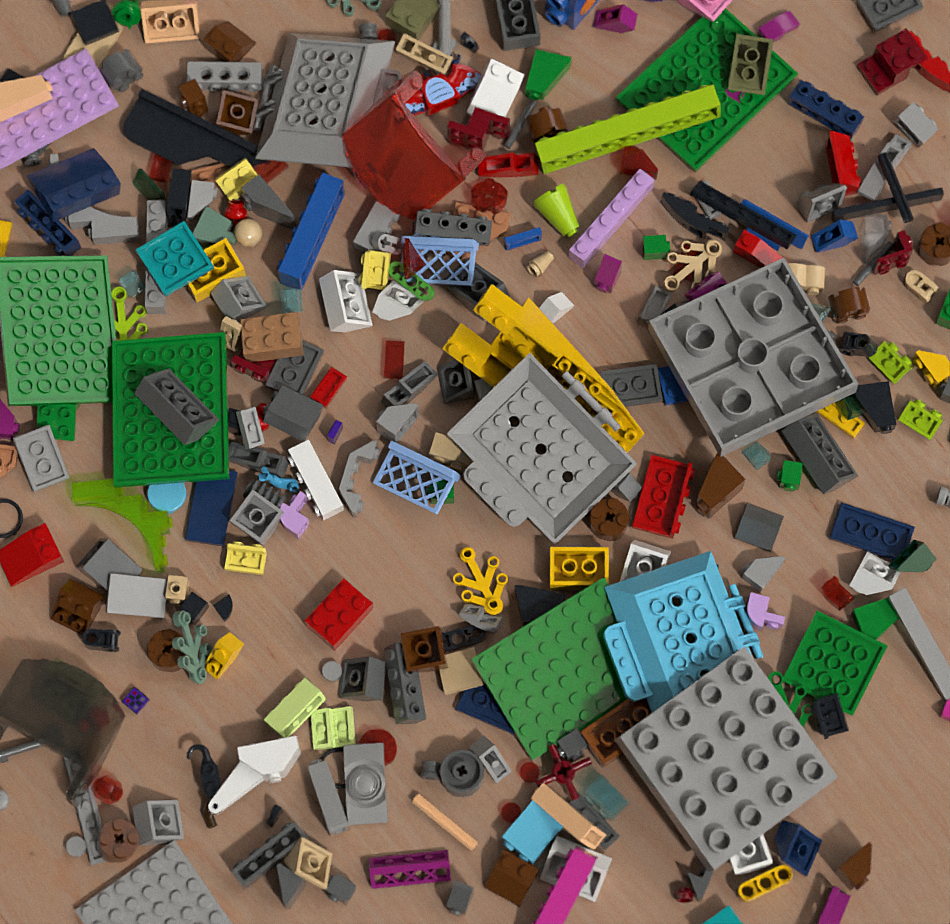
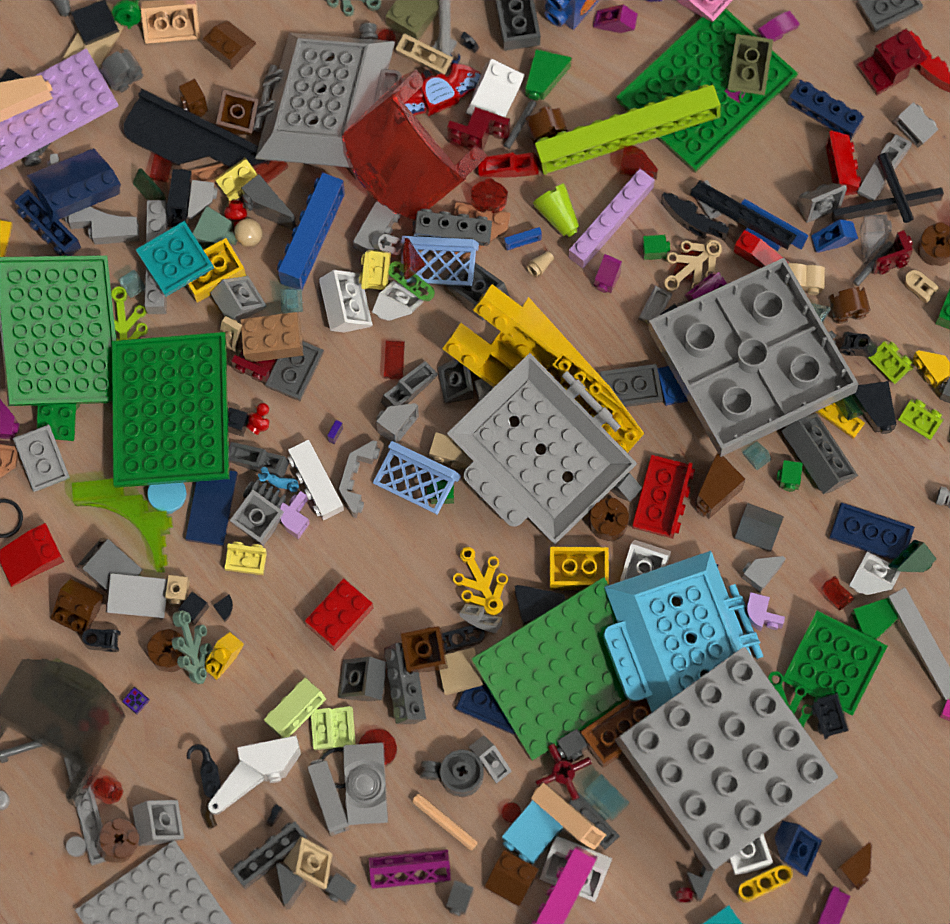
(176, 406): dark grey slope -> none
(234, 70): light grey brick -> none
(250, 427): light grey plate -> none
(292, 413): dark grey brick -> none
(328, 387): red plate -> none
(332, 671): light grey tile -> none
(529, 772): clear red tile -> none
(556, 306): white slope -> none

